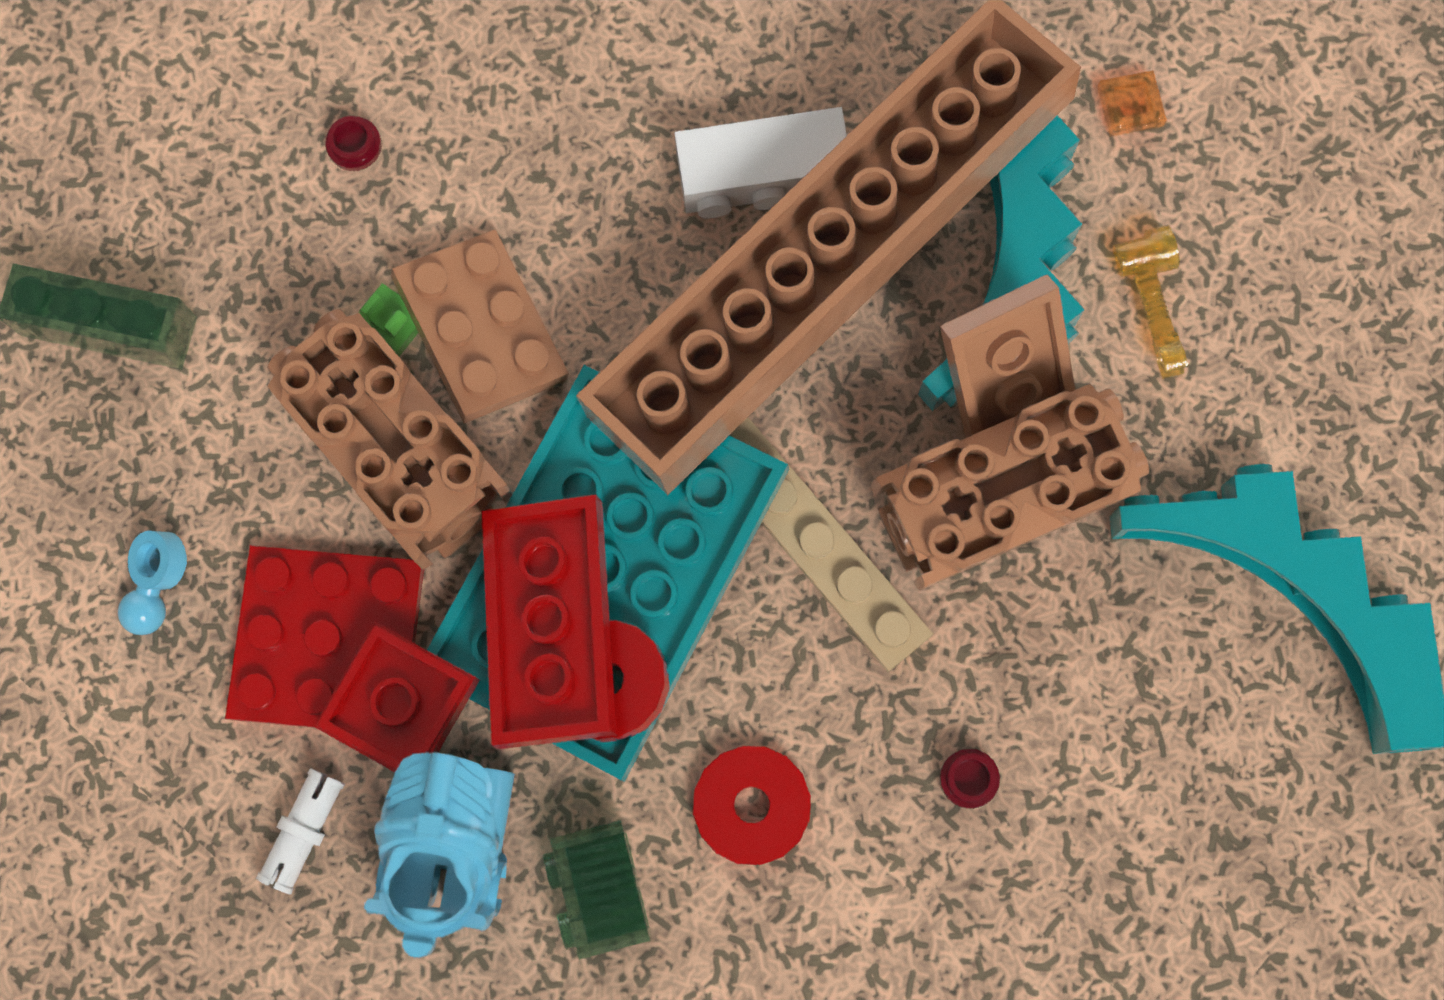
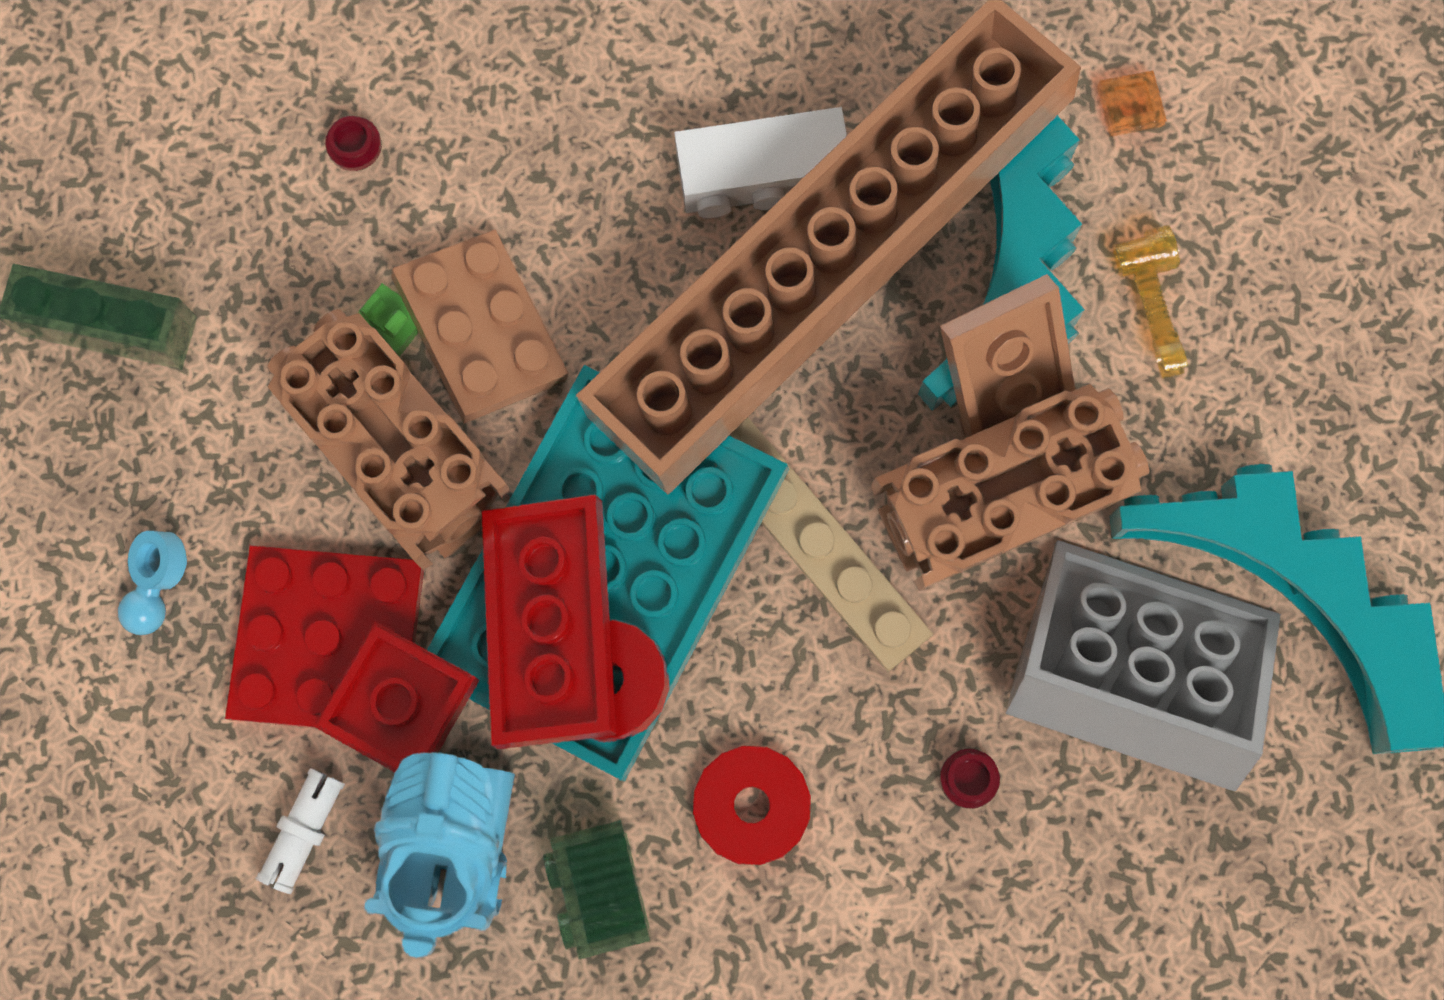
(1148, 667): none -> light grey slope

